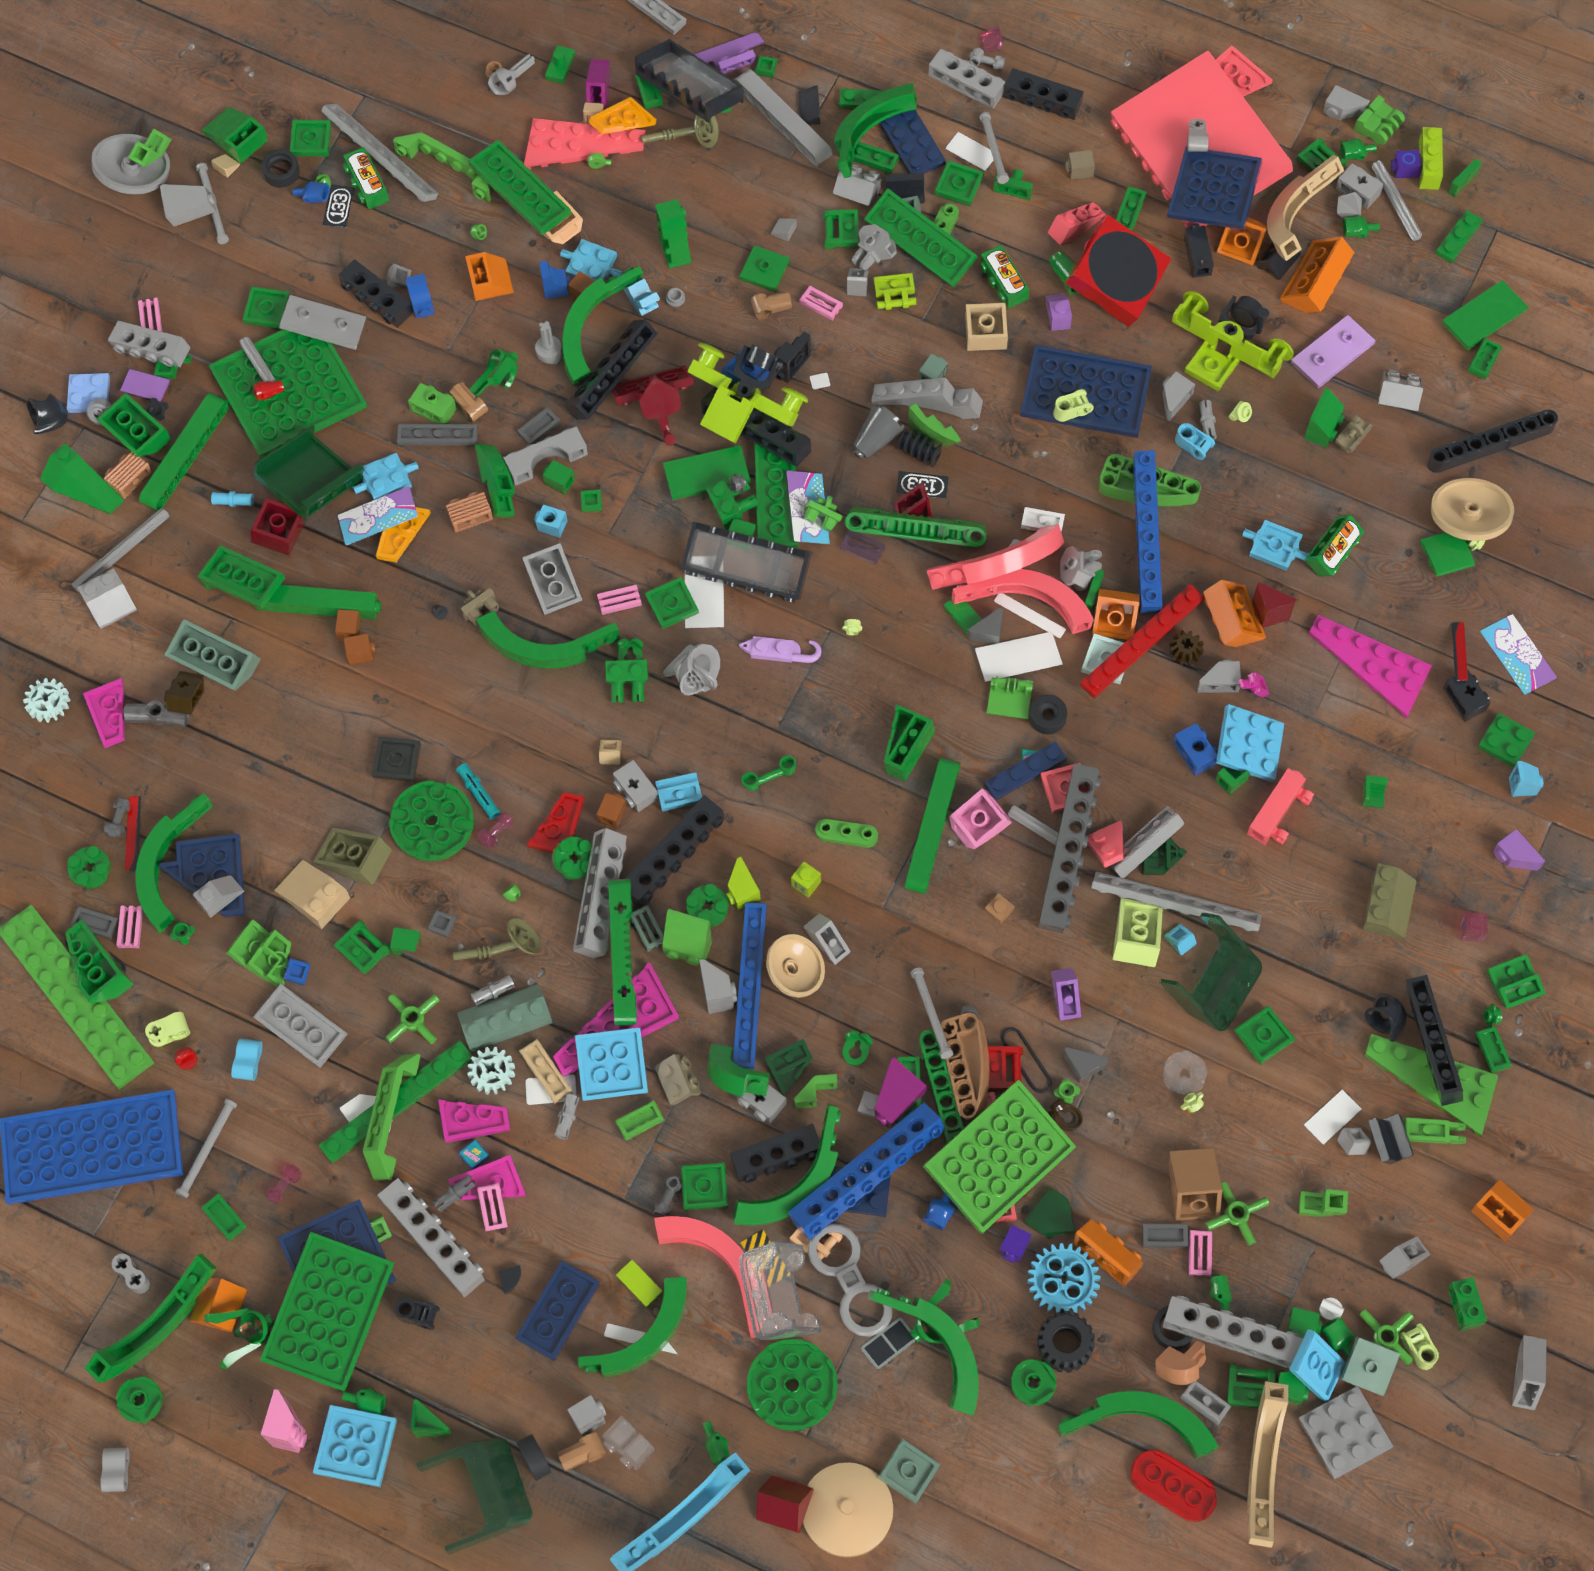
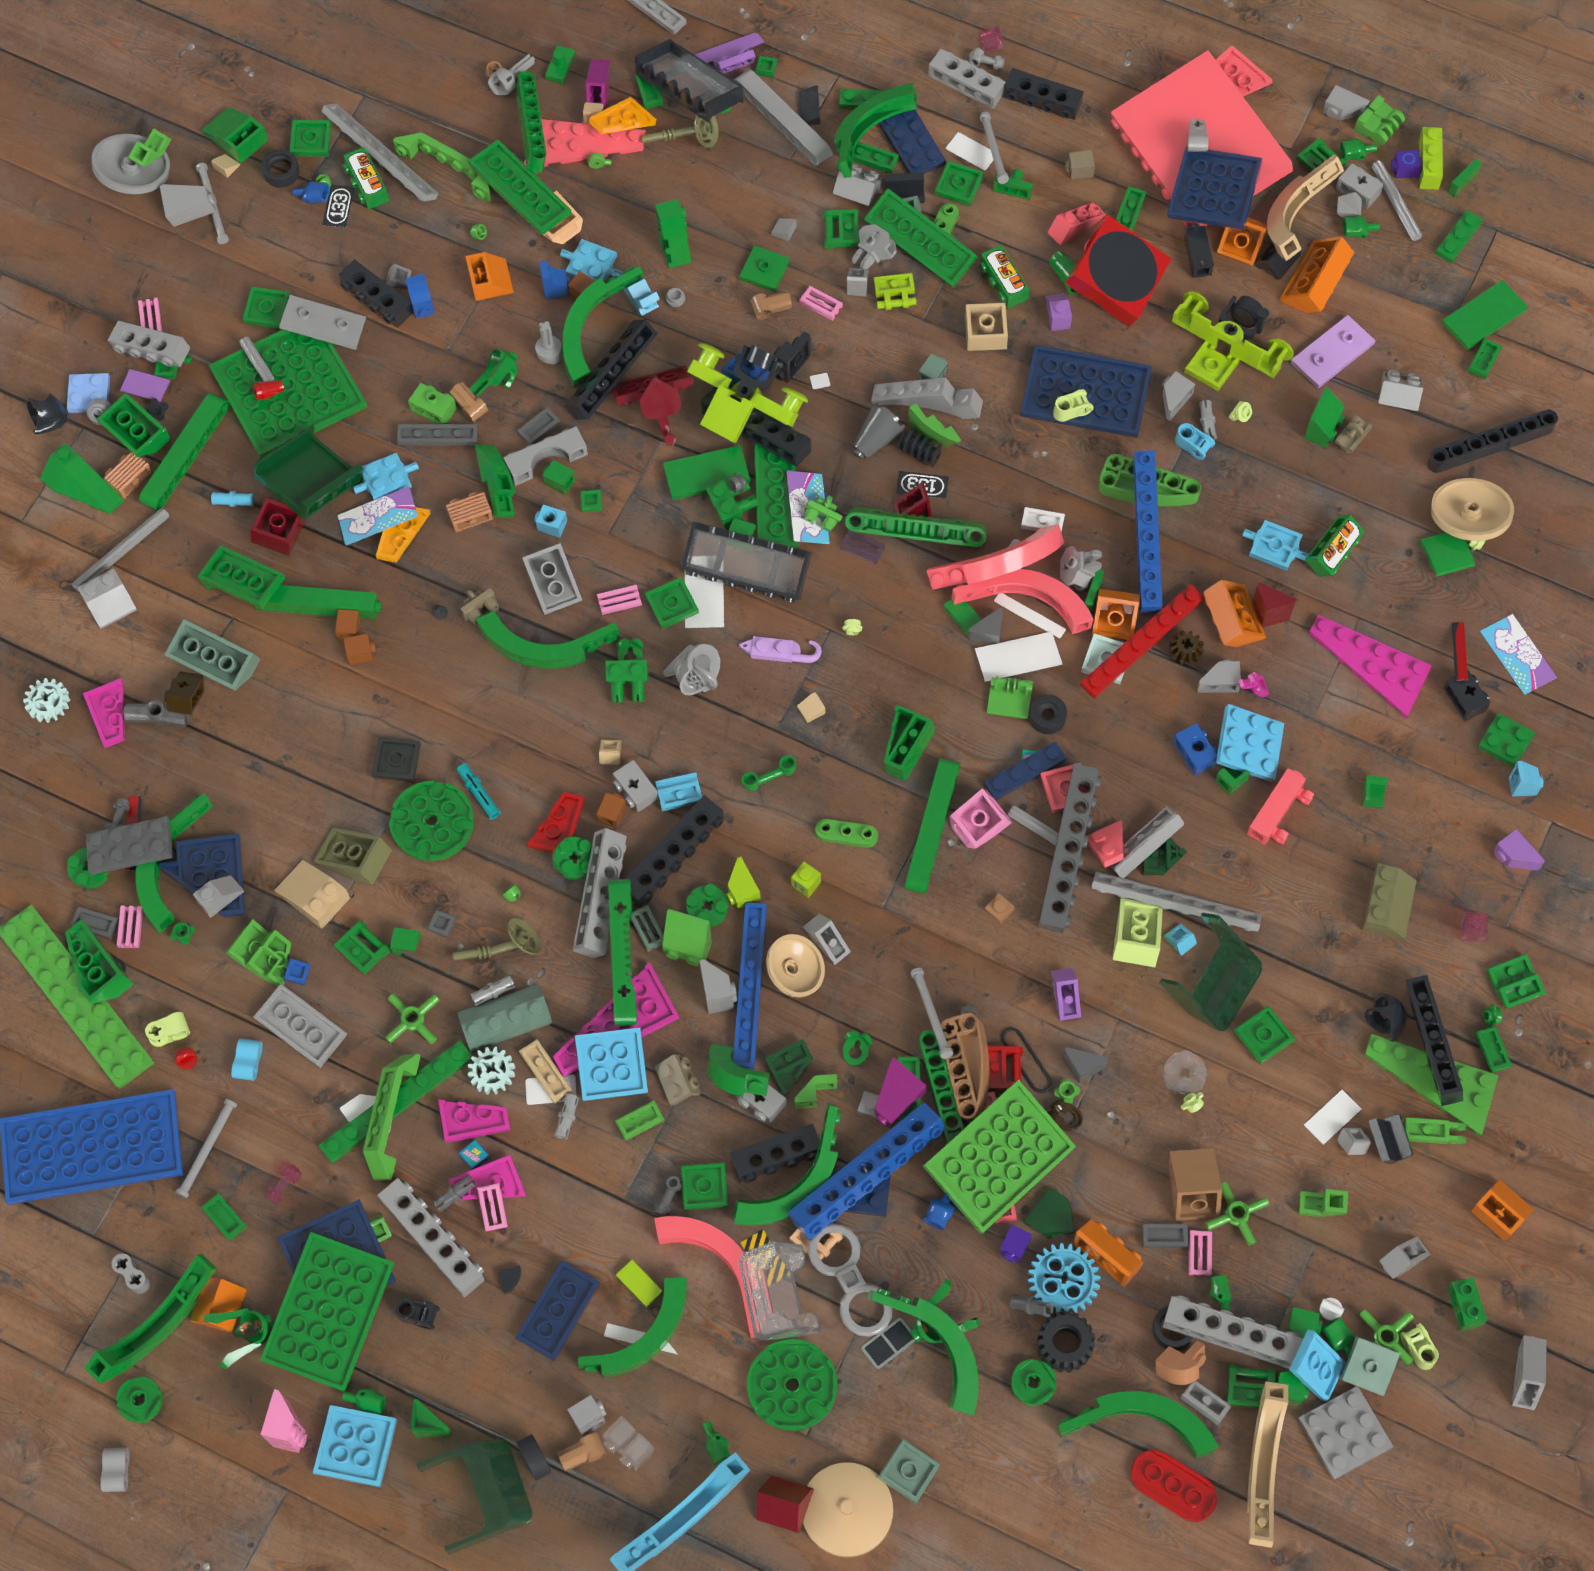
(129, 845): none -> dark grey plate
(488, 838): clear pink bar -> none
(530, 122): none -> green beam
(811, 707): none -> tan slope
(1031, 1305): none -> dark grey pin

